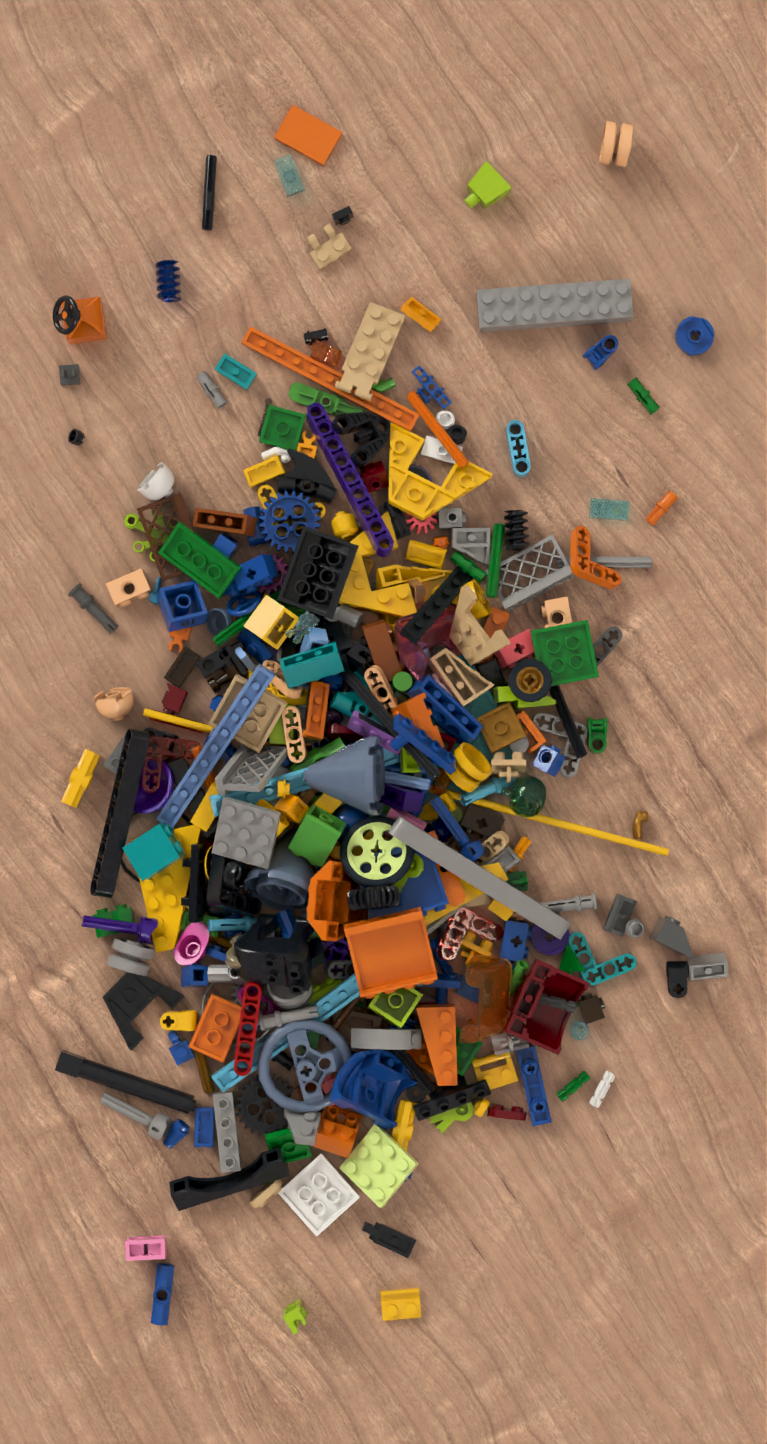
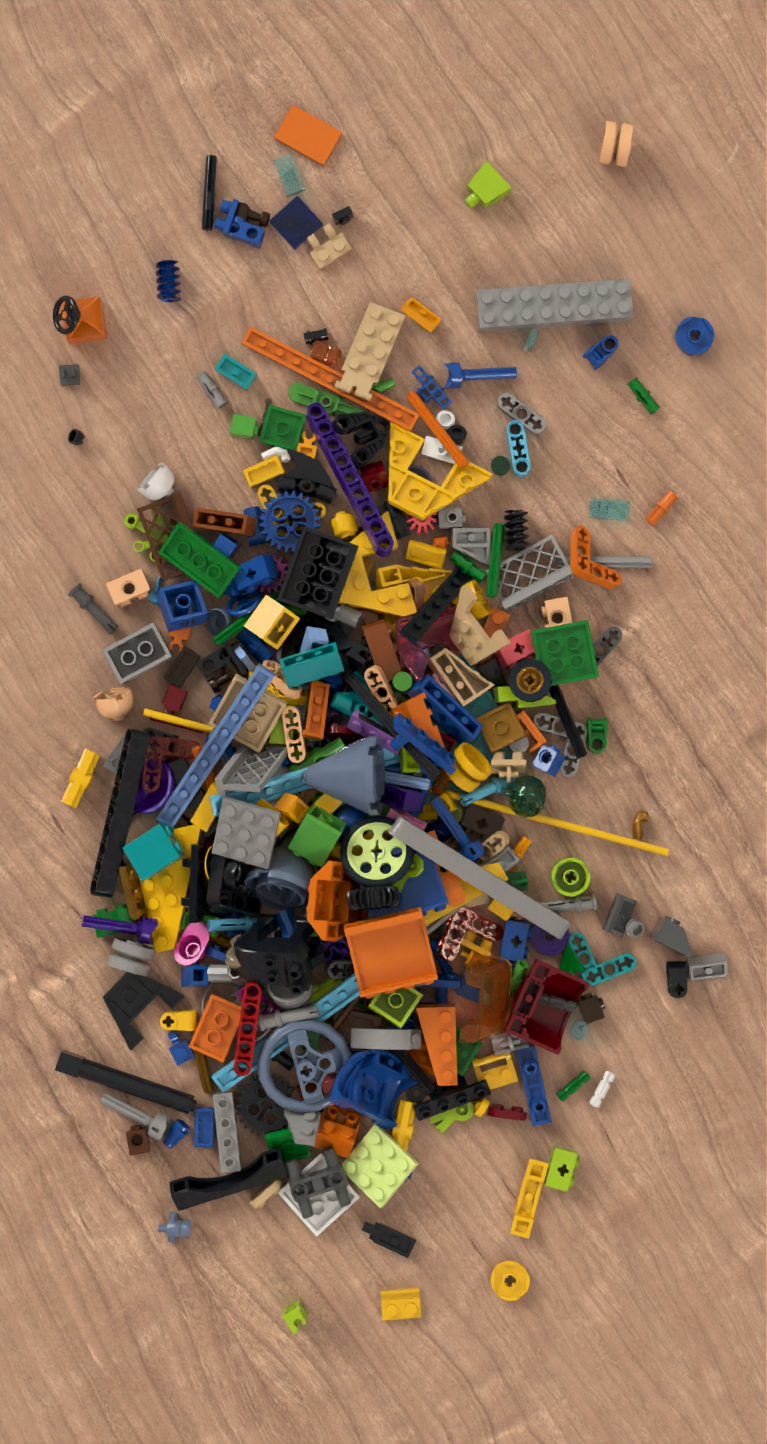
(132, 892): none -> pearl gold plate
(134, 1148): none -> reddish brown brick
(137, 653): none -> light grey brick
(146, 1247): bright pink brick -> none
(161, 1306): blue piece -> none
(175, 1228): none -> sand blue piece
(237, 225): none -> blue hips
(244, 426): none -> bright green brick
(283, 788): yellow plate -> none
(295, 222): none -> clear blue tile
(304, 626): clear light blue plate -> none
(318, 1182): none -> dark grey piece
(457, 375): none -> blue piece
(500, 465): none -> clear green tile
(501, 1287): none -> yellow plate
(513, 400): none -> light grey beam
(528, 1198): none -> yellow slope
(531, 340): none -> clear light blue tile
(553, 1176): none -> lime brick
(575, 886): none -> lime brick

